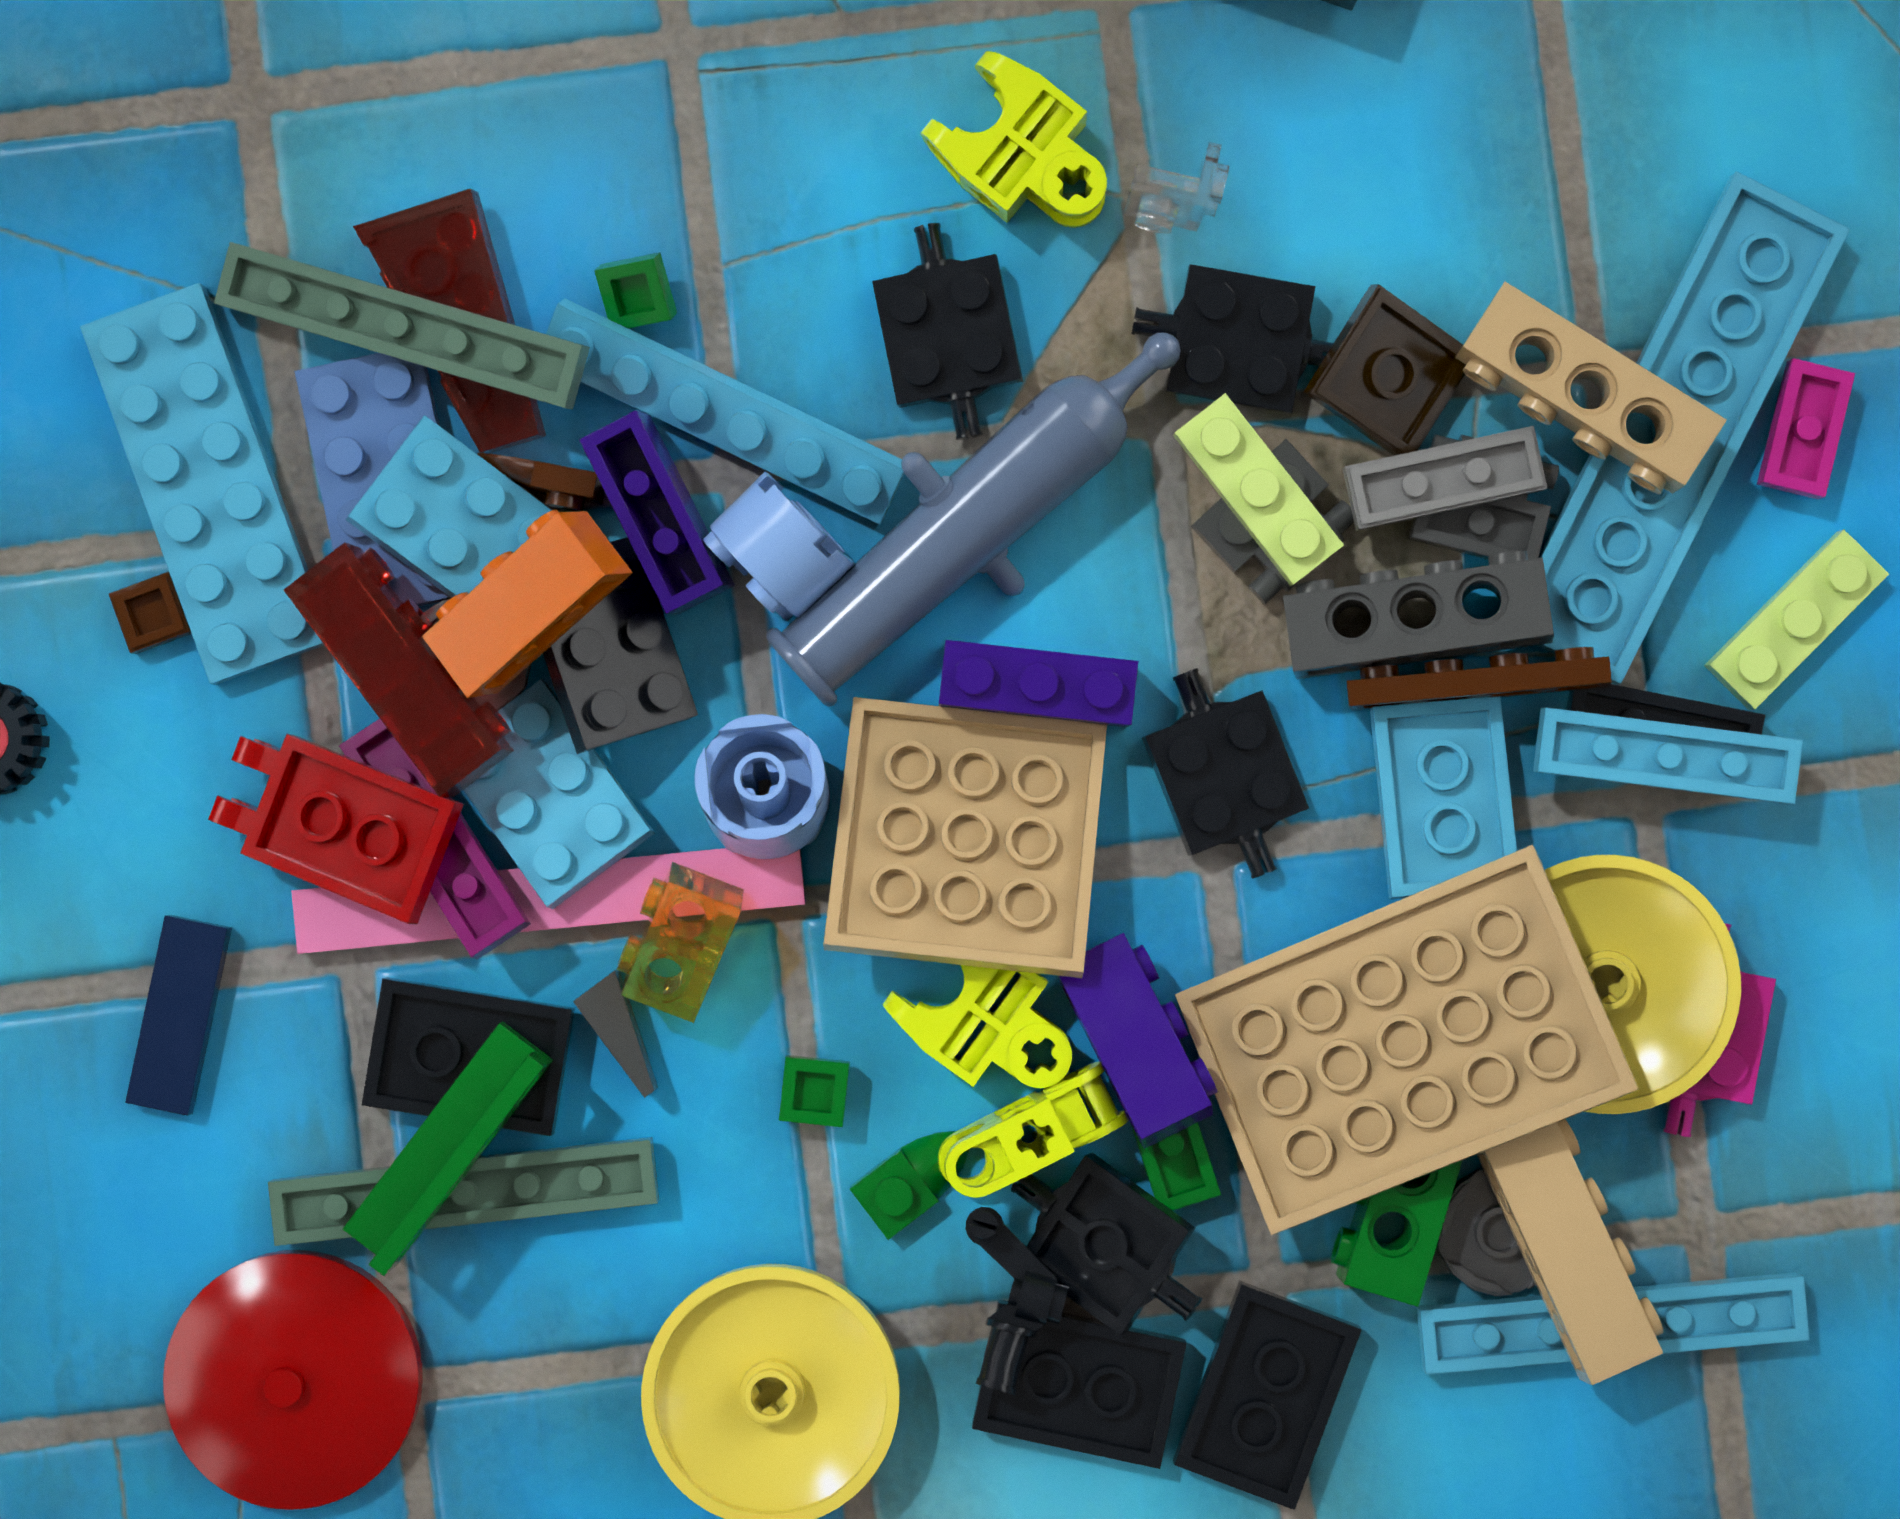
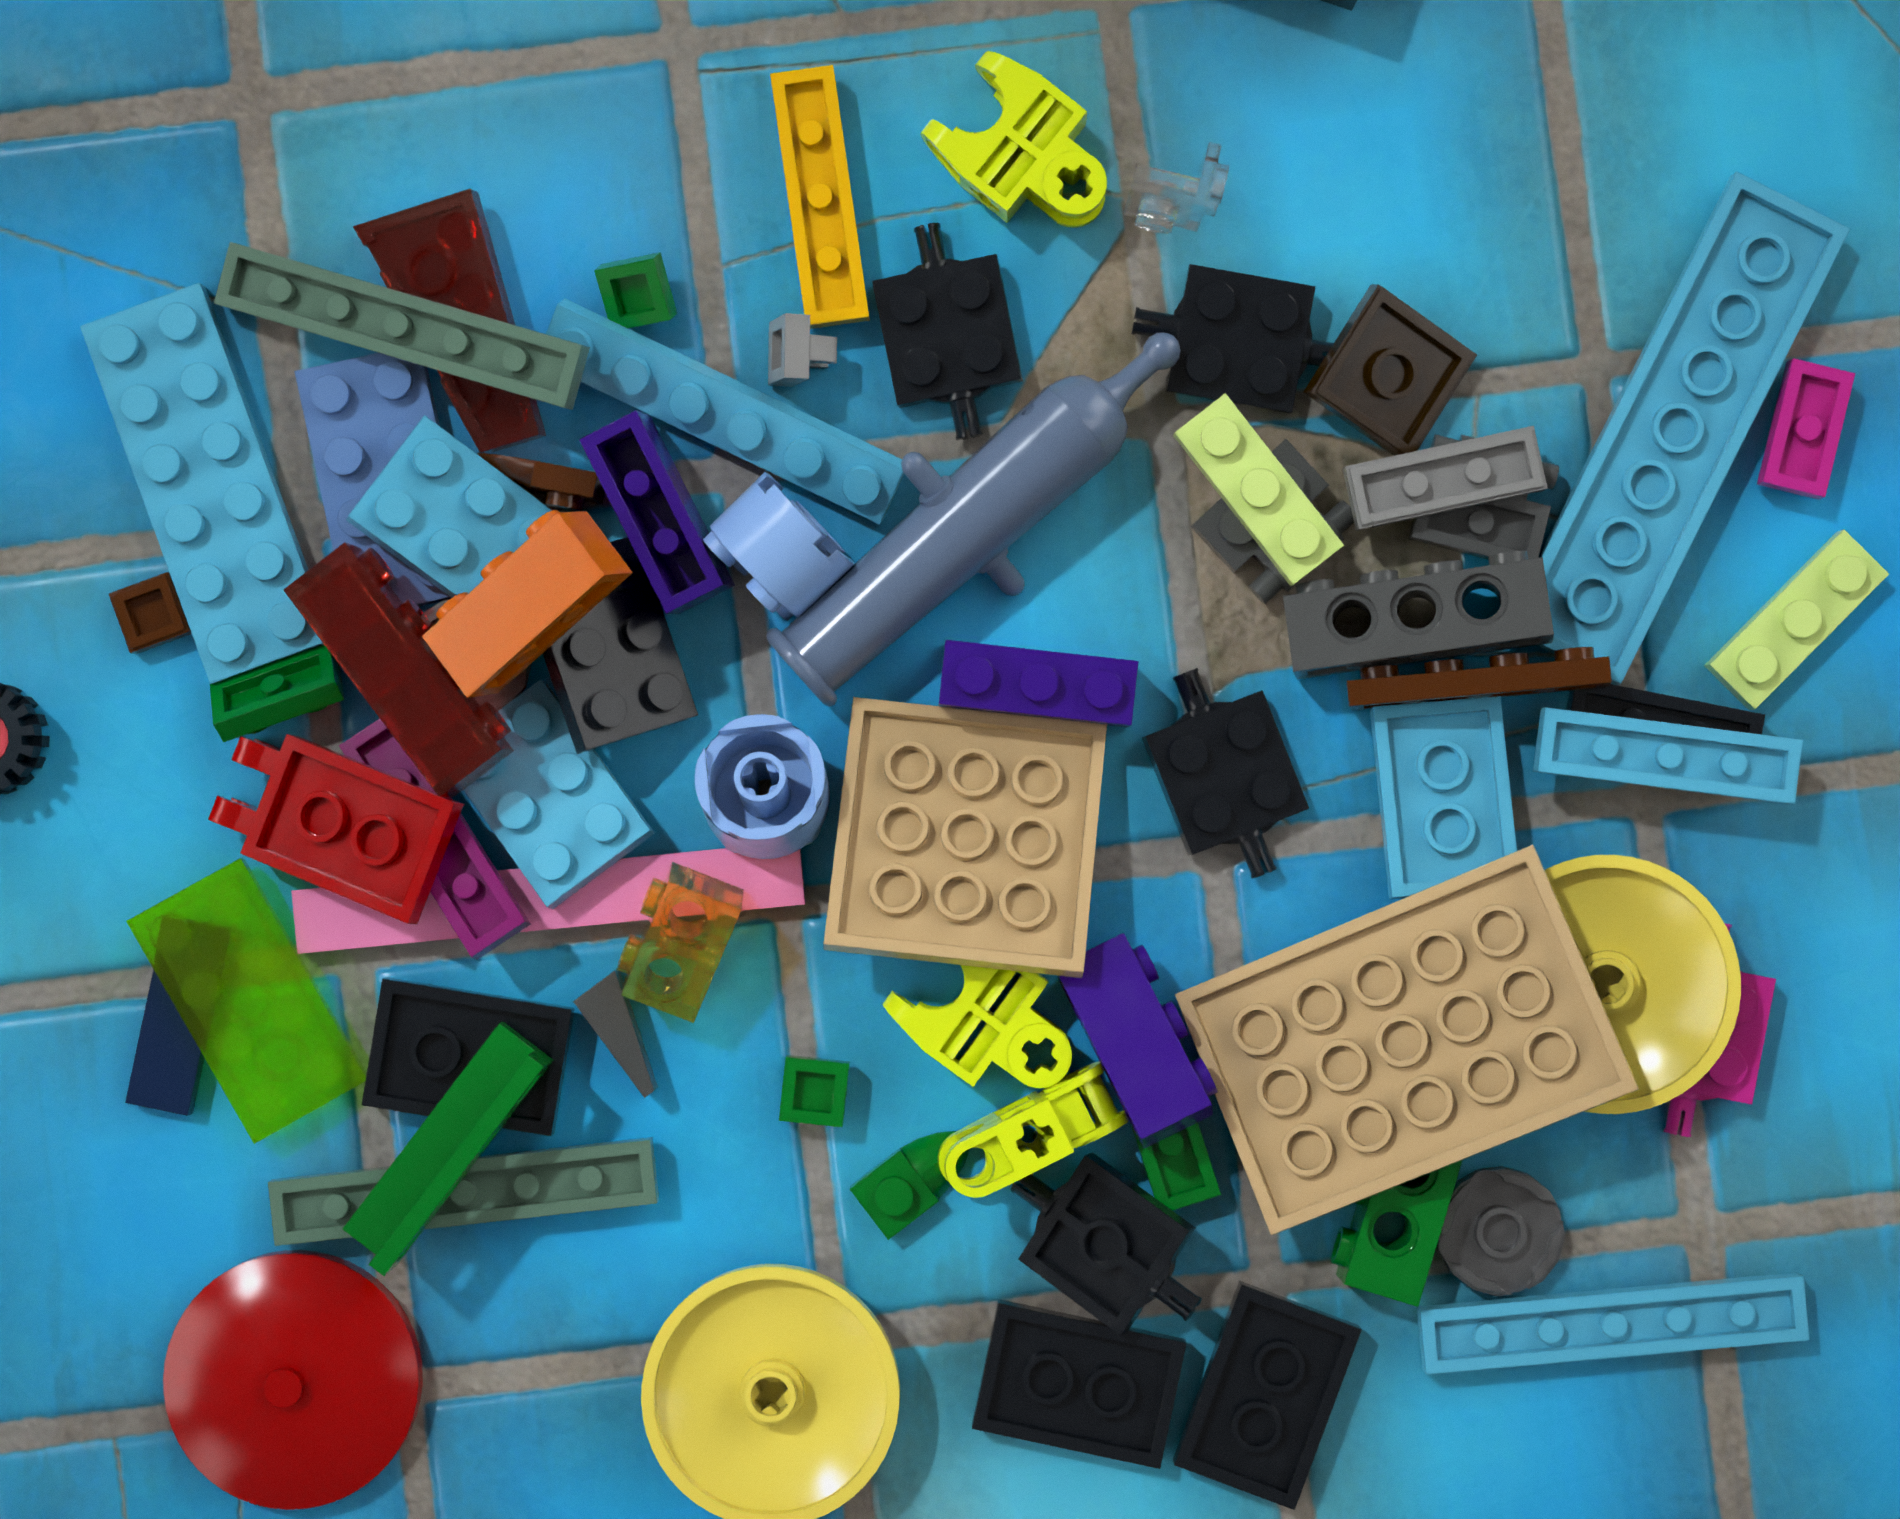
(248, 999): none -> clear neon green plate
(276, 693): none -> green plate
(795, 350): none -> light grey tile
(819, 196): none -> yellow plate
(1031, 1303): black pin -> none
(1571, 1253): tan brick -> none
(1681, 423): tan brick -> none

